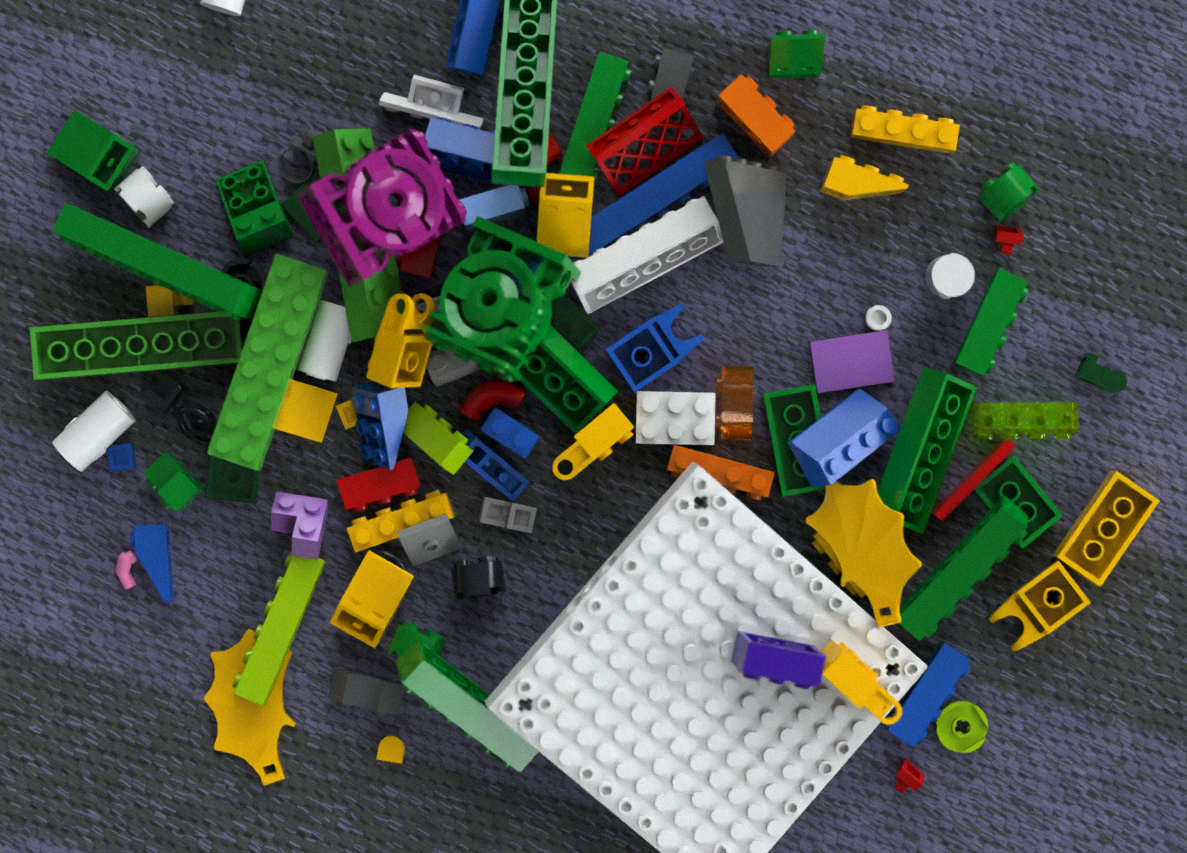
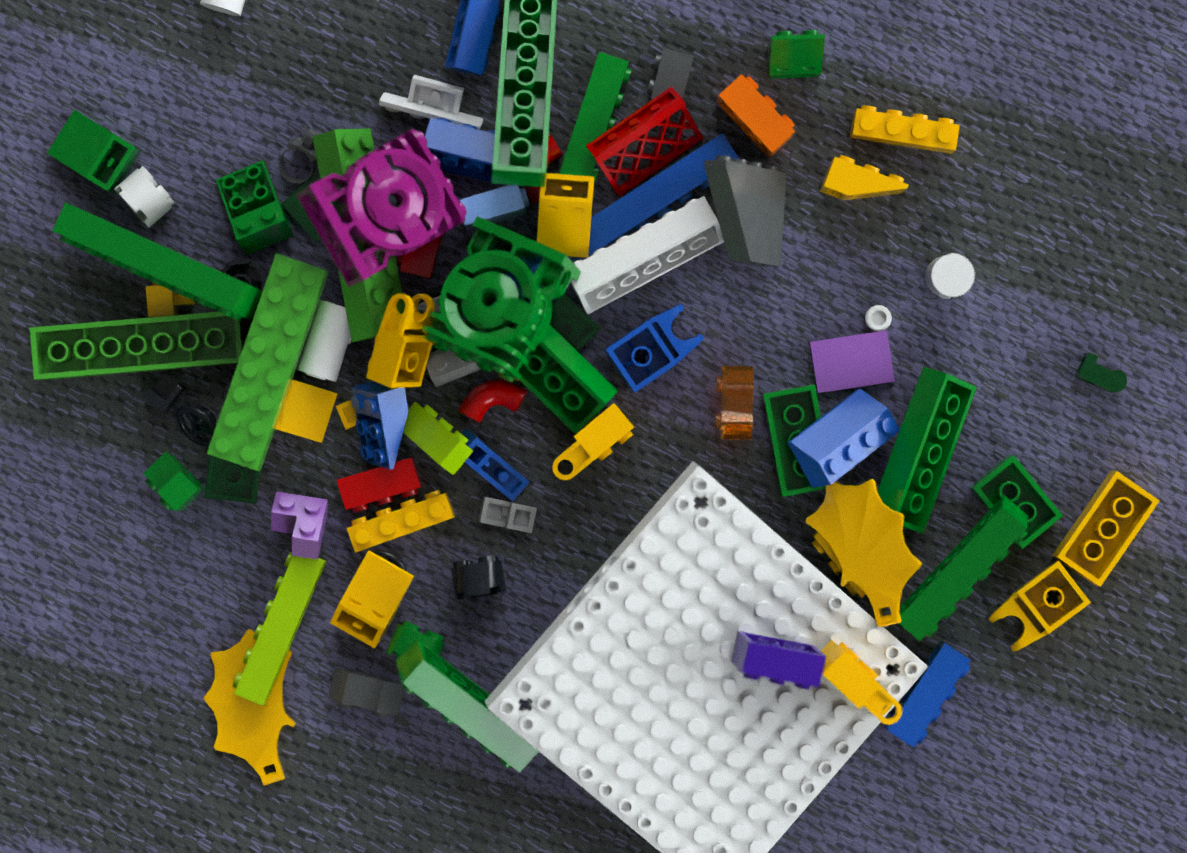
(93, 431): white piece -> none
(121, 457): blue tile -> none
(123, 569): bright pink arm -> none
(154, 553): blue slope -> none
(391, 749): yellow tile -> none
(429, 540): light grey plate -> none
(510, 433): blue brick -> none
(675, 418): white brick -> none
(726, 472): orange brick -> none
(908, 776): red tile -> none
(957, 740): lime plate -> none
(972, 479): red tile -> none
(990, 322): green brick -> none
(1007, 237): red tile -> none
(1008, 192): green brick -> none
(1024, 418): clear neon green brick -> none

